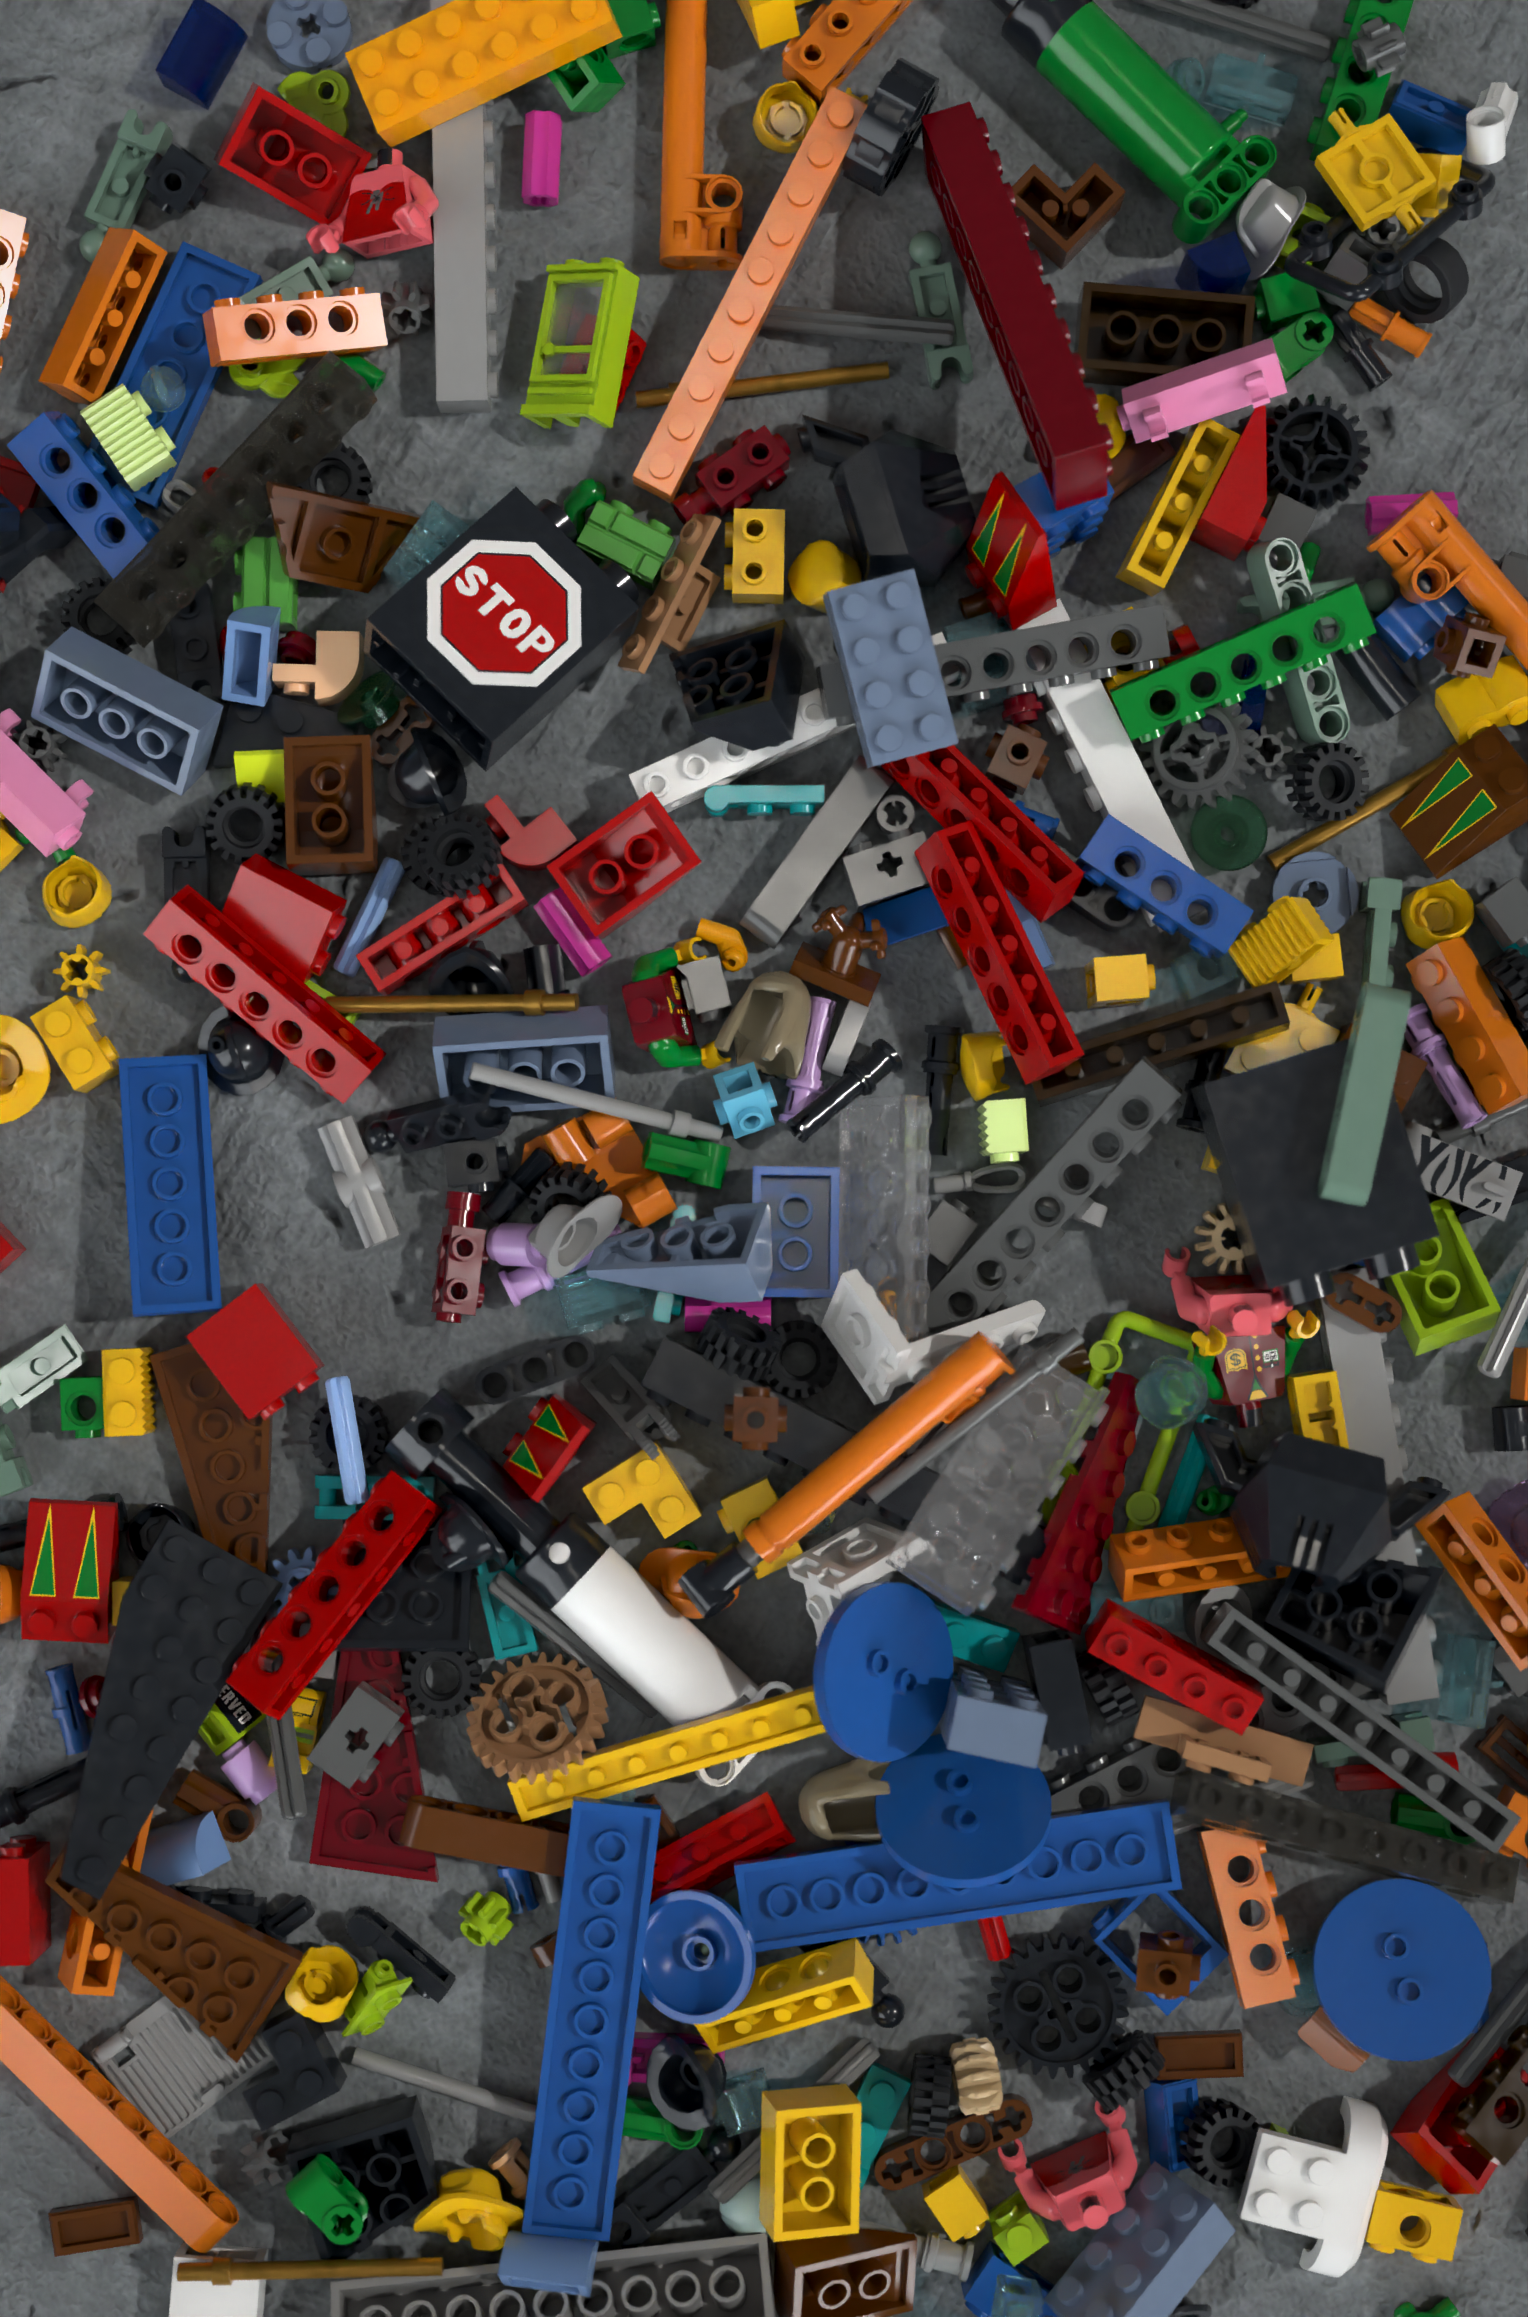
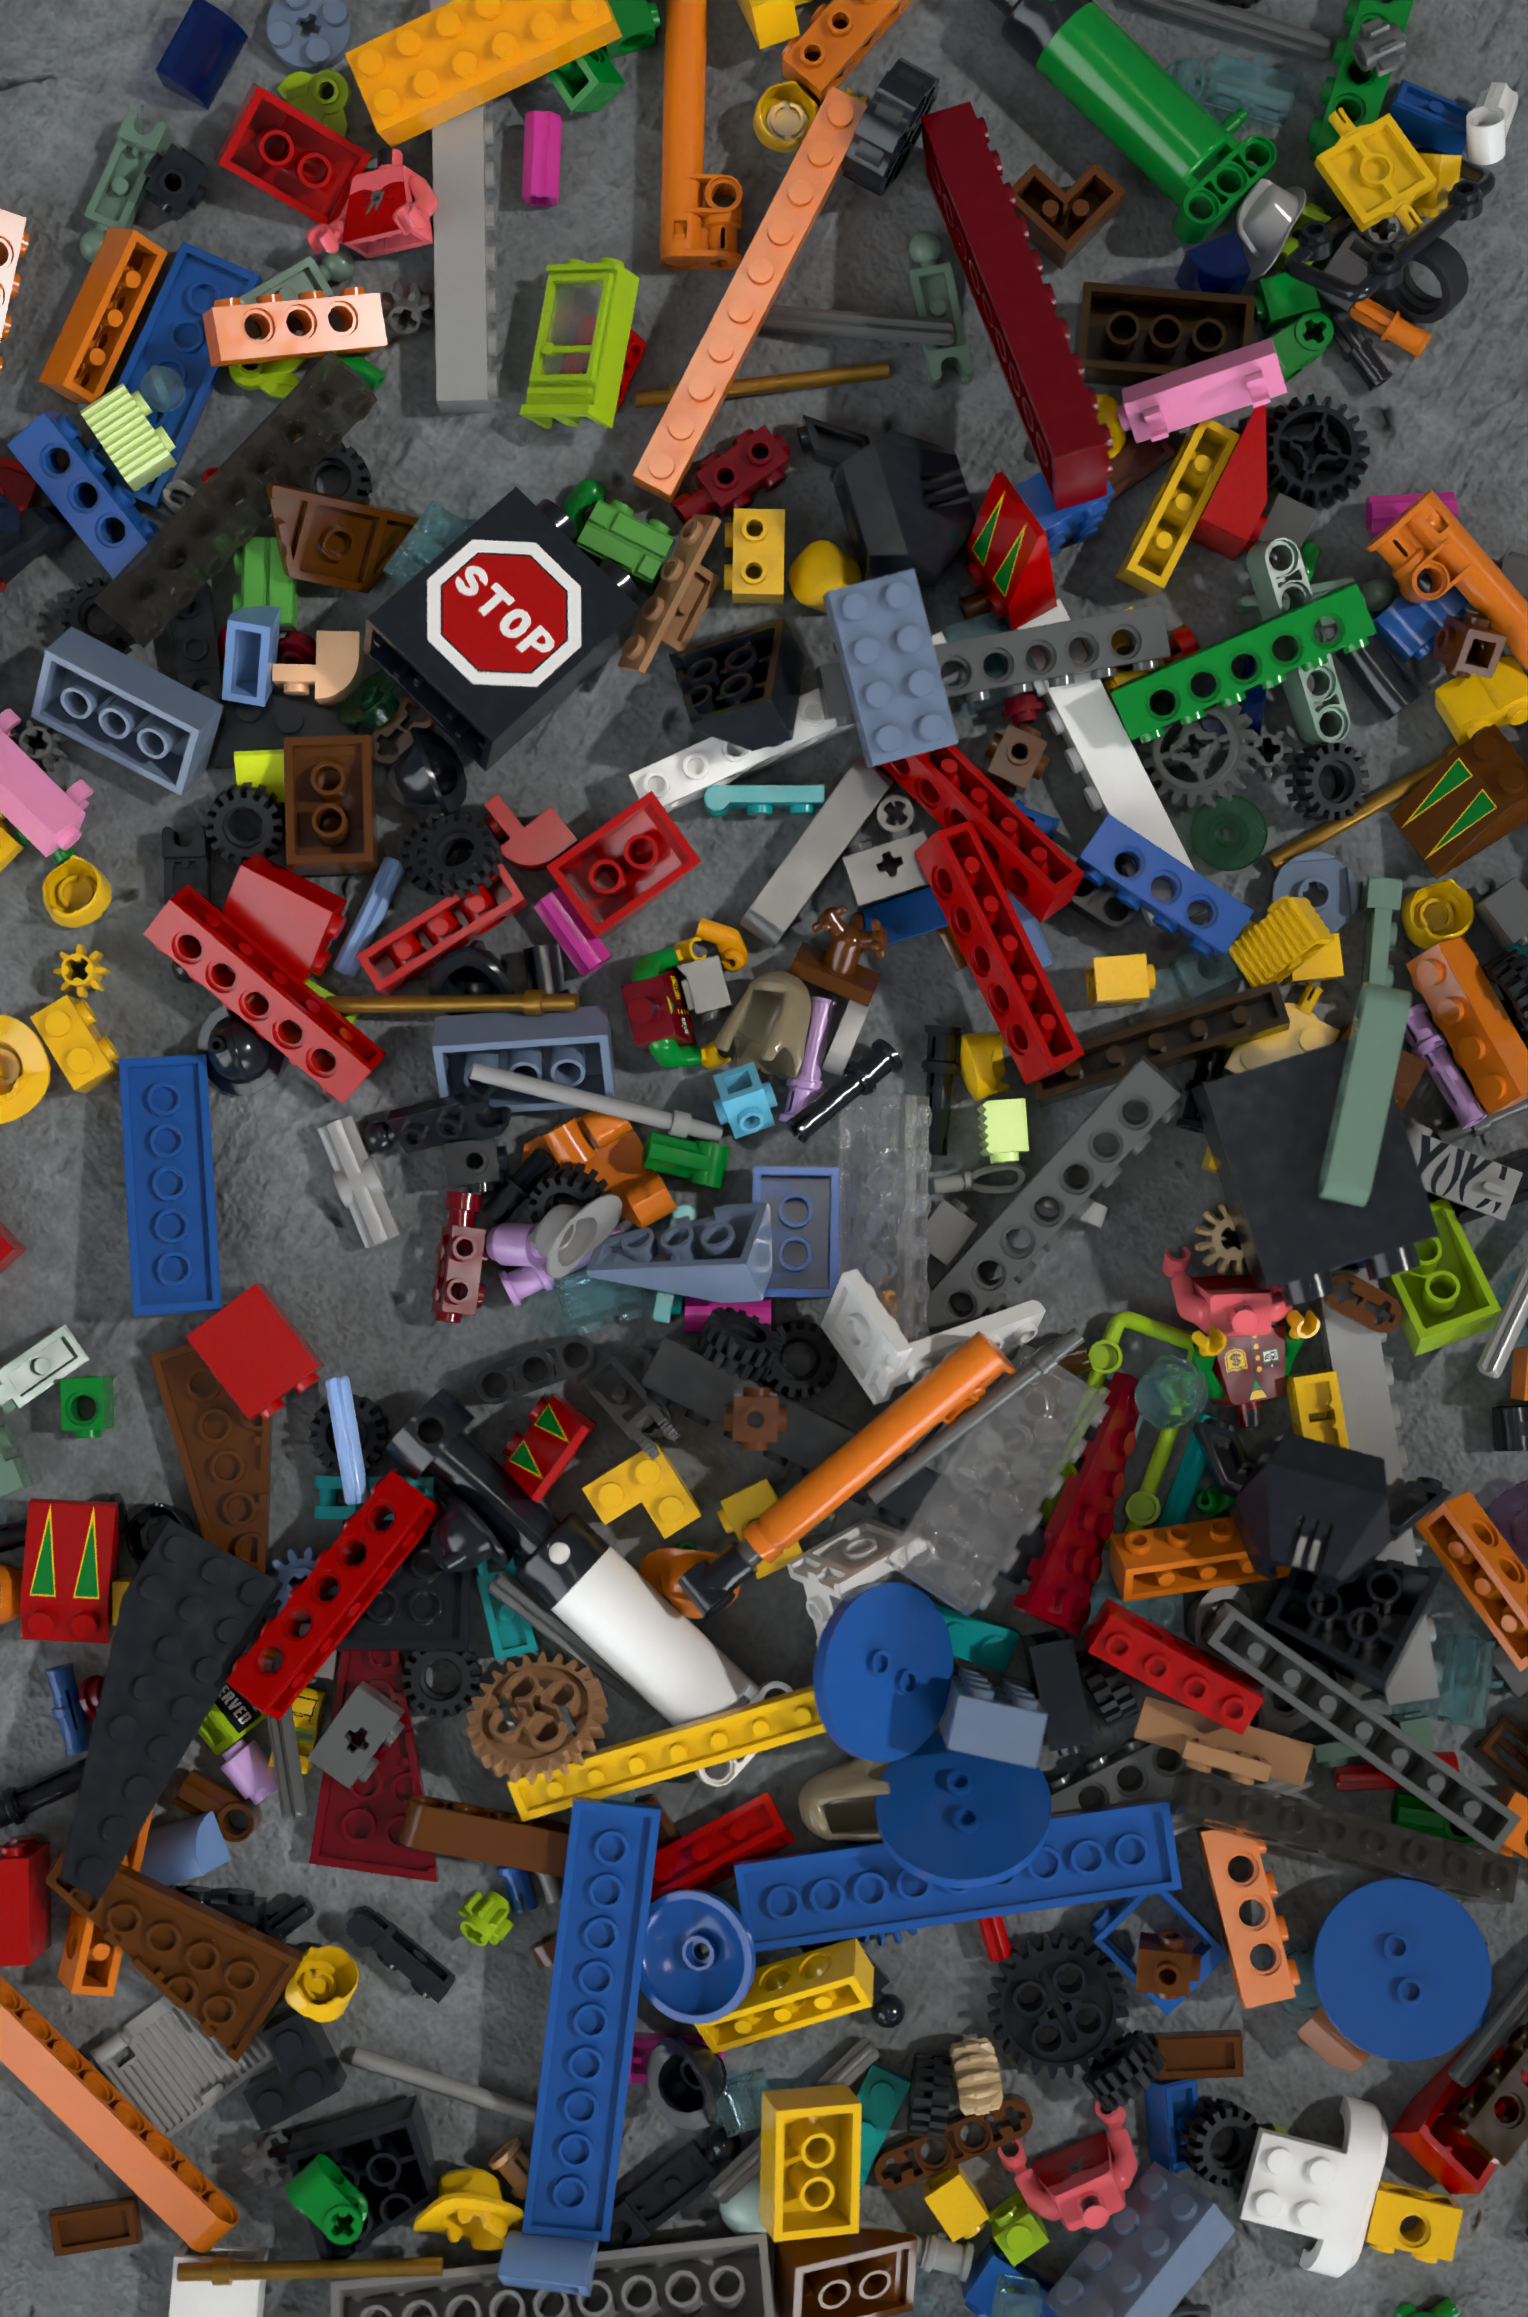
(128, 1391): yellow brick -> none
(374, 1998): lime hinge -> none
(646, 2122): green piece -> none

